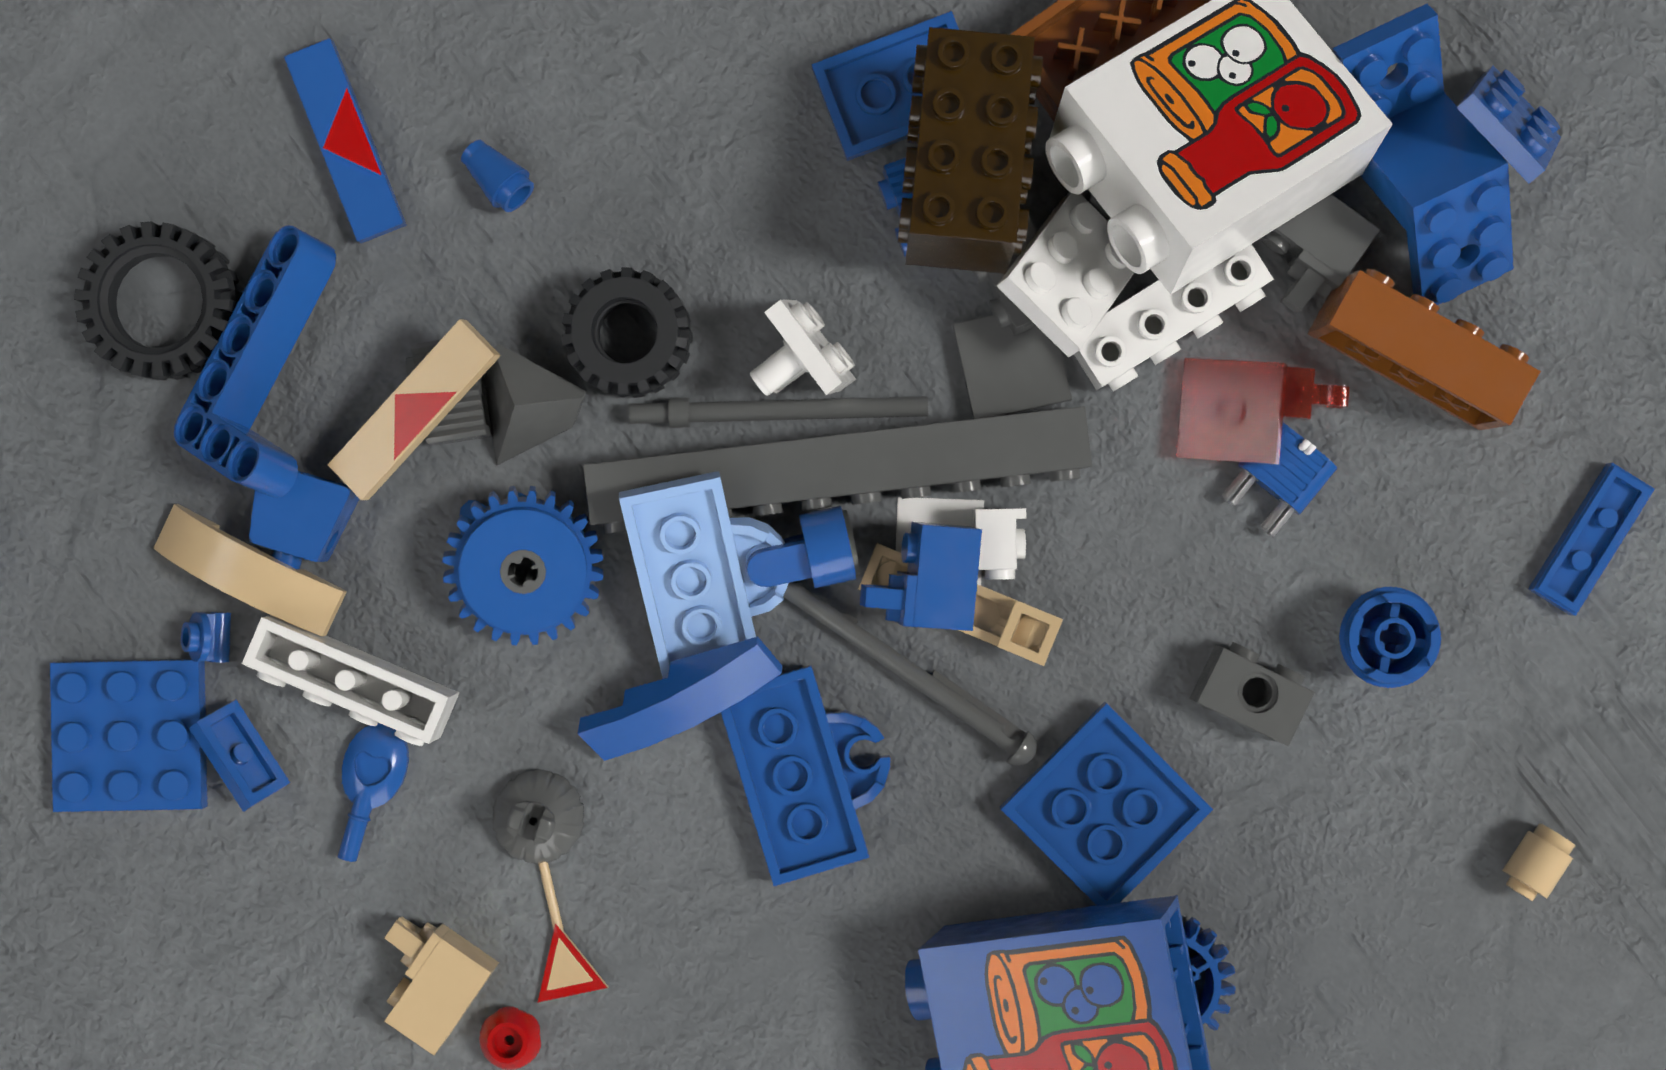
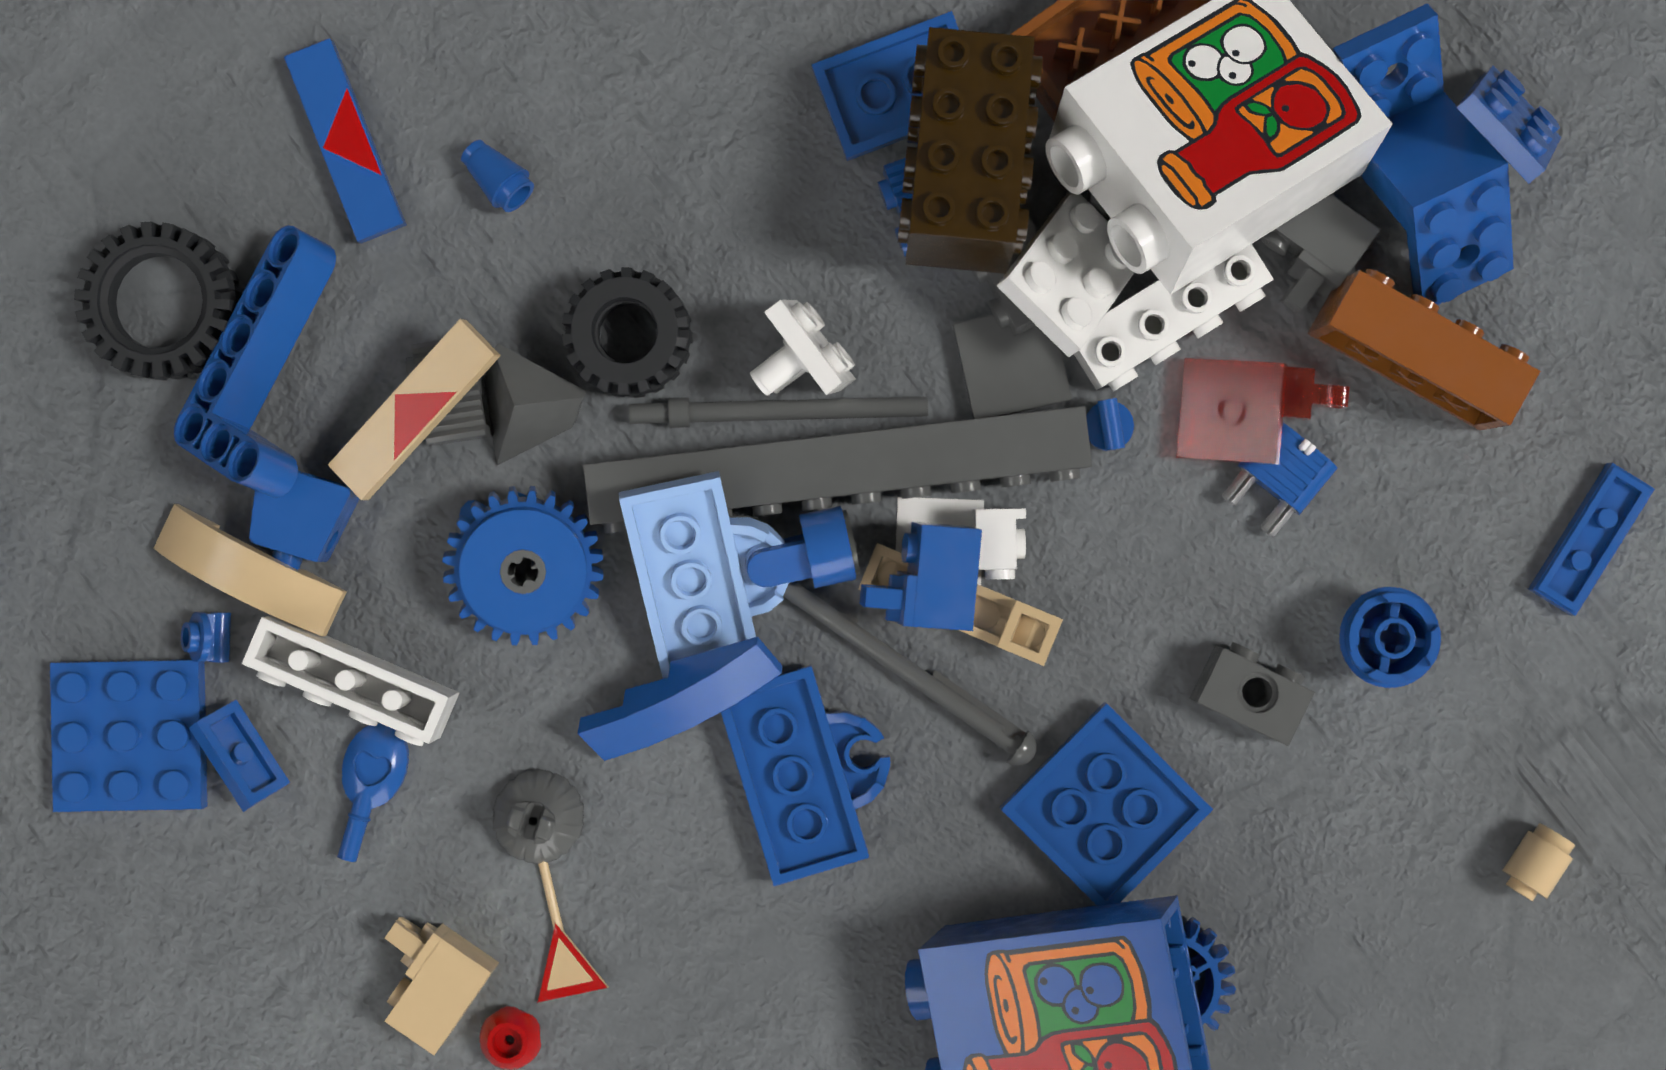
(1109, 425): none -> blue plate

